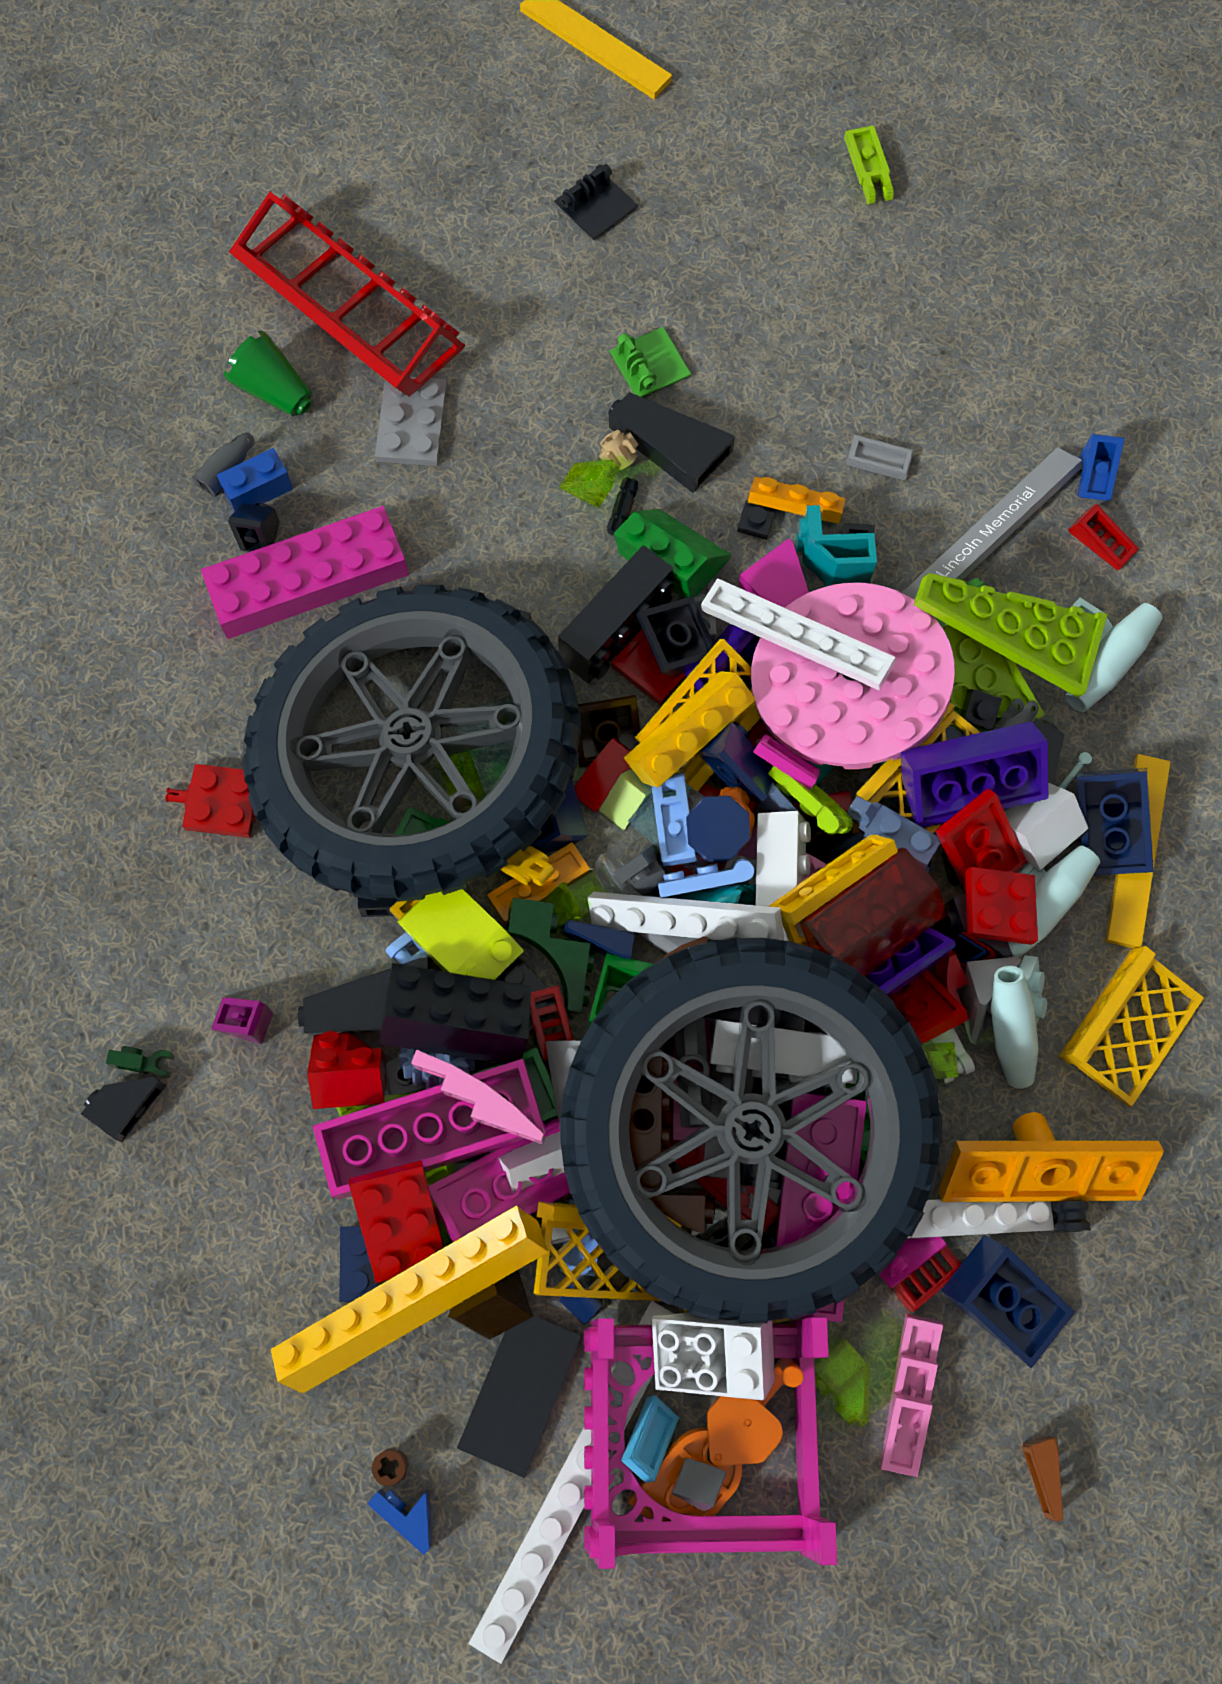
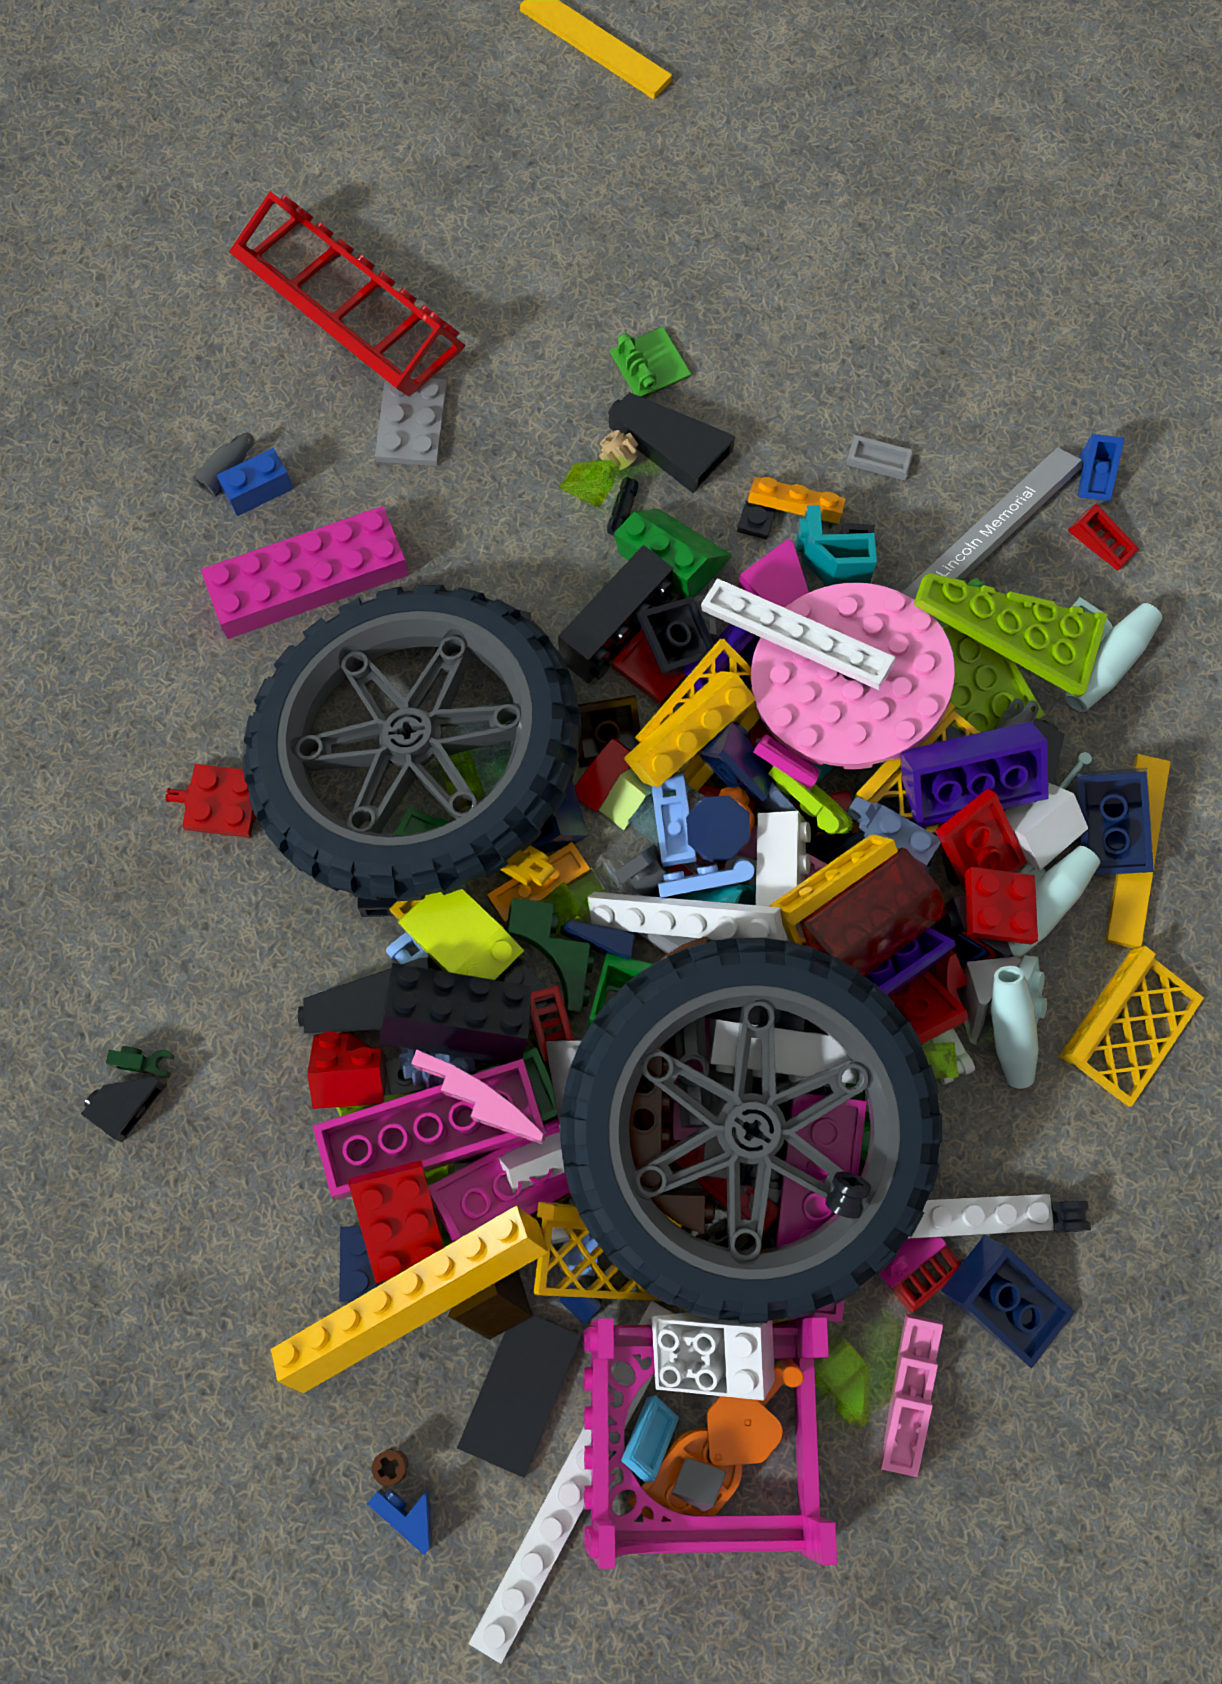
(243, 1019): magenta slope -> none
(254, 526): black slope -> none
(268, 375): green cone -> none
(596, 202): black hinge -> none
(848, 1195): none -> black wheel
(869, 162): lime hinge -> none
(980, 709): black plate -> none
(1044, 1467): dark orange slope -> none
(1048, 1169): light orange plate -> none

